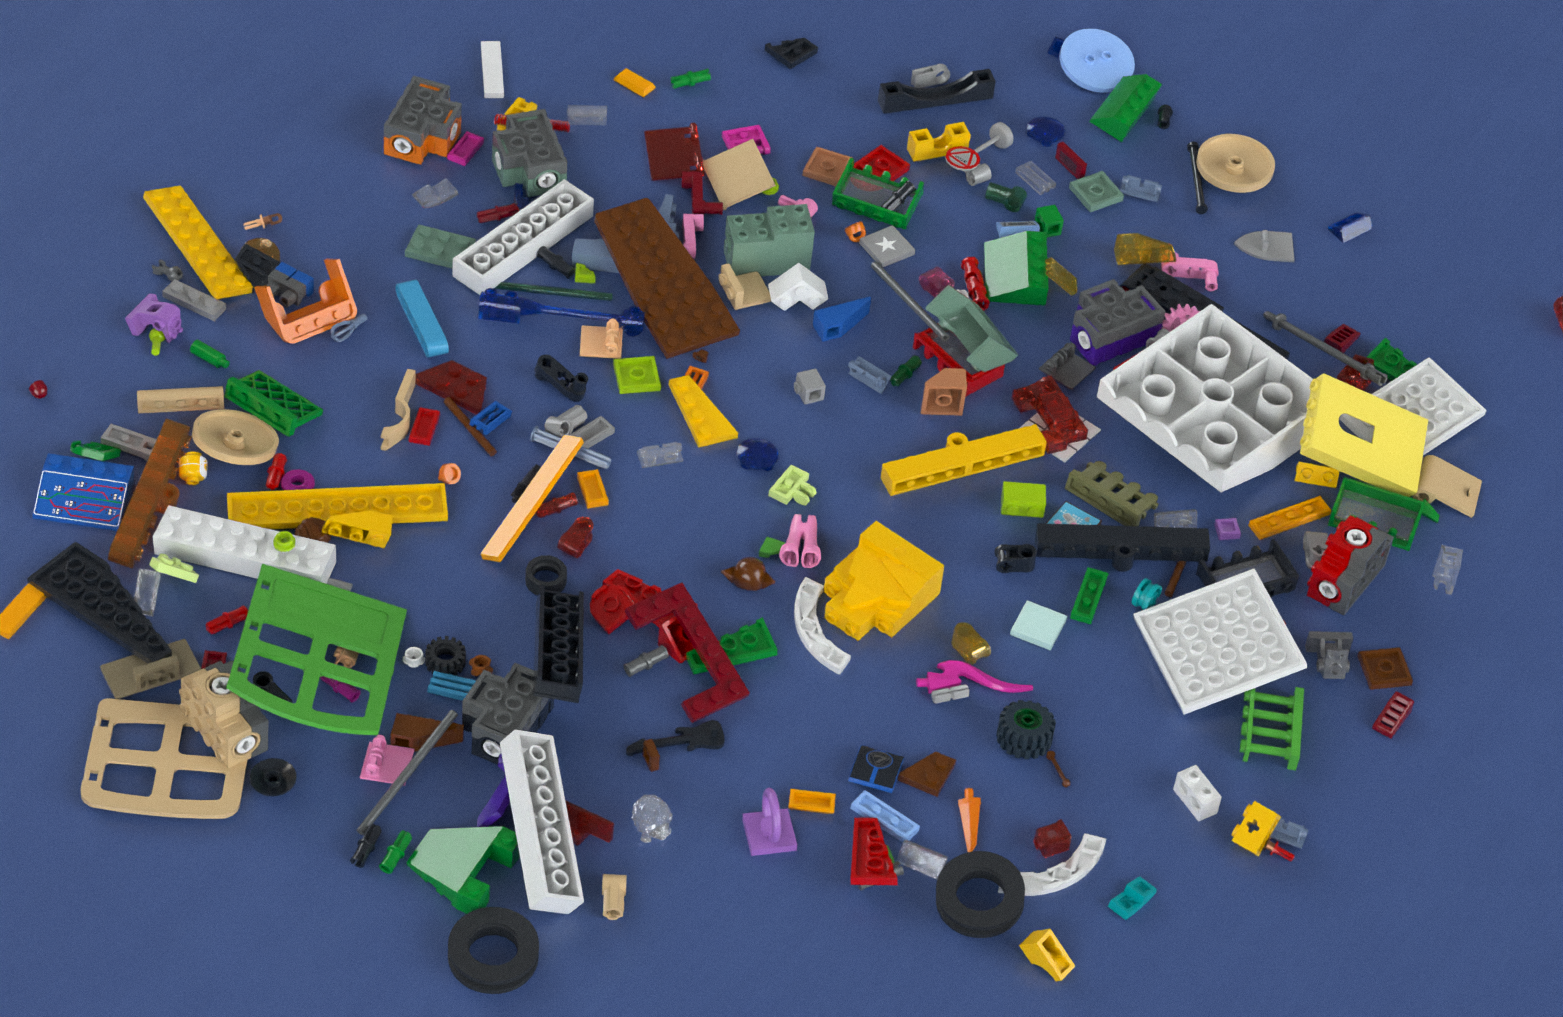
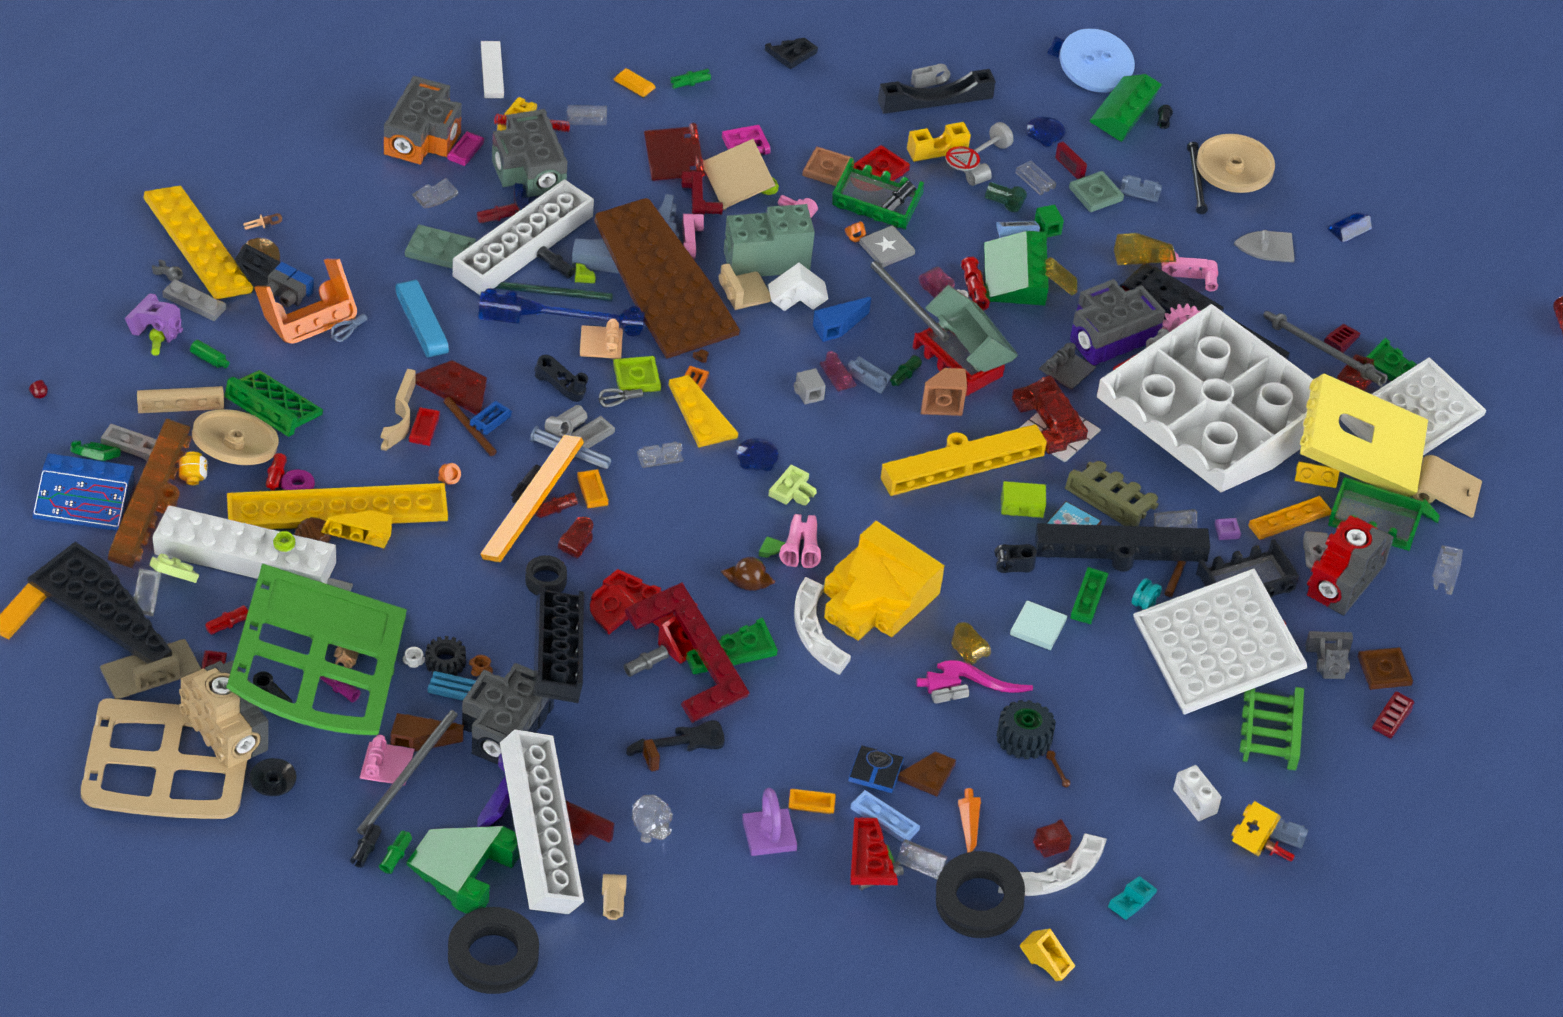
(625, 396): none -> dark grey piece
(837, 372): none -> clear pink hinge

